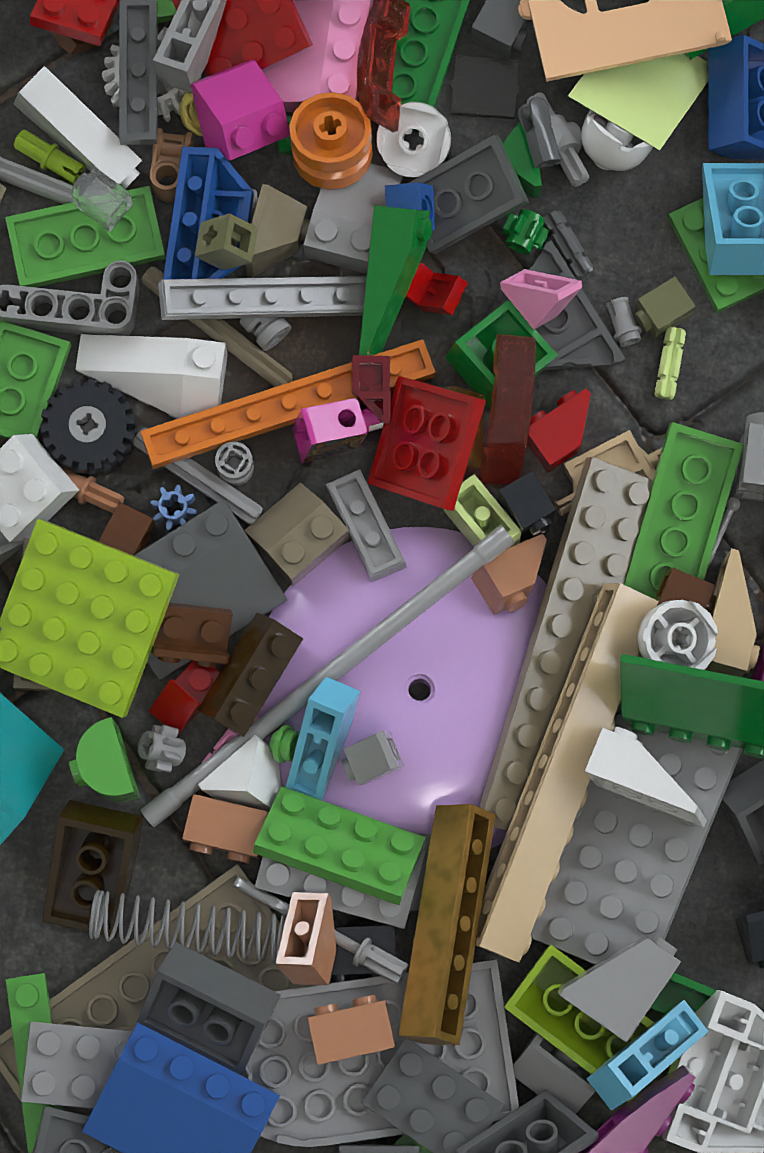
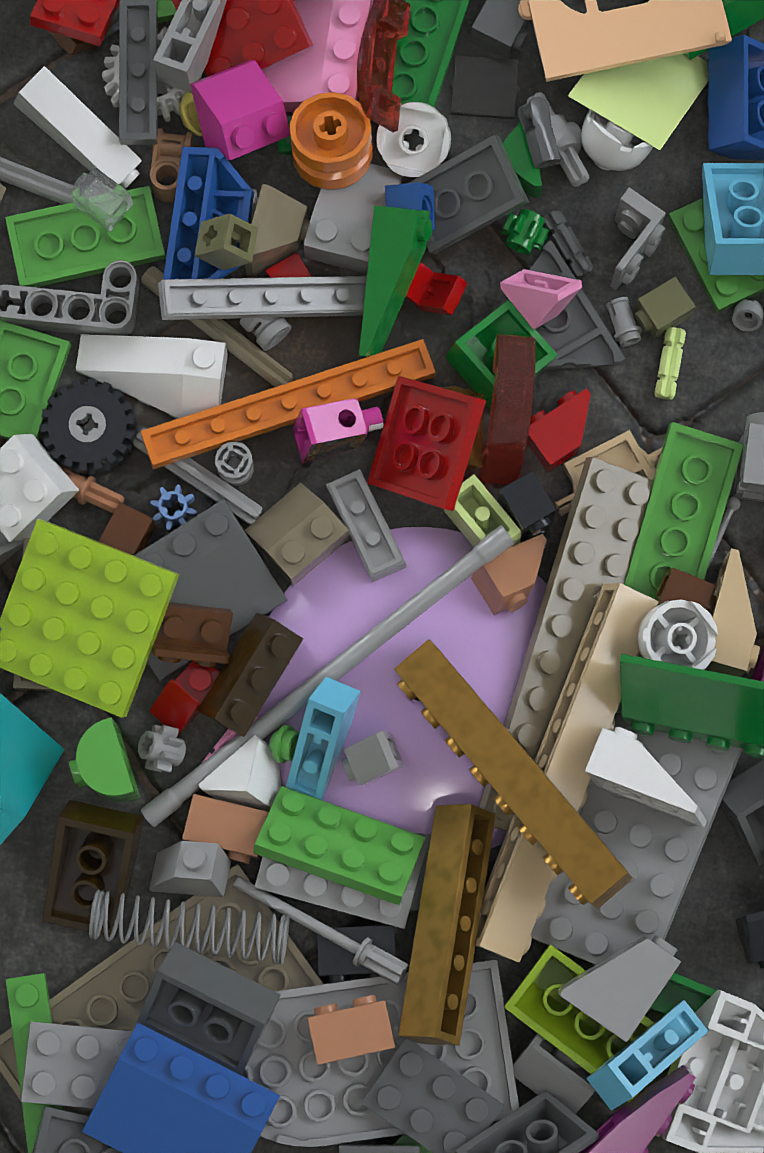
(48, 156): lime axle -> none
(191, 869): none -> light grey slope
(289, 267): none -> red tile
(308, 940): nougat slope -> none
(372, 384): dark red slope -> none
(513, 774): none -> pearl gold brick
(637, 219): none -> light grey bracket
(748, 323): none -> light grey hinge

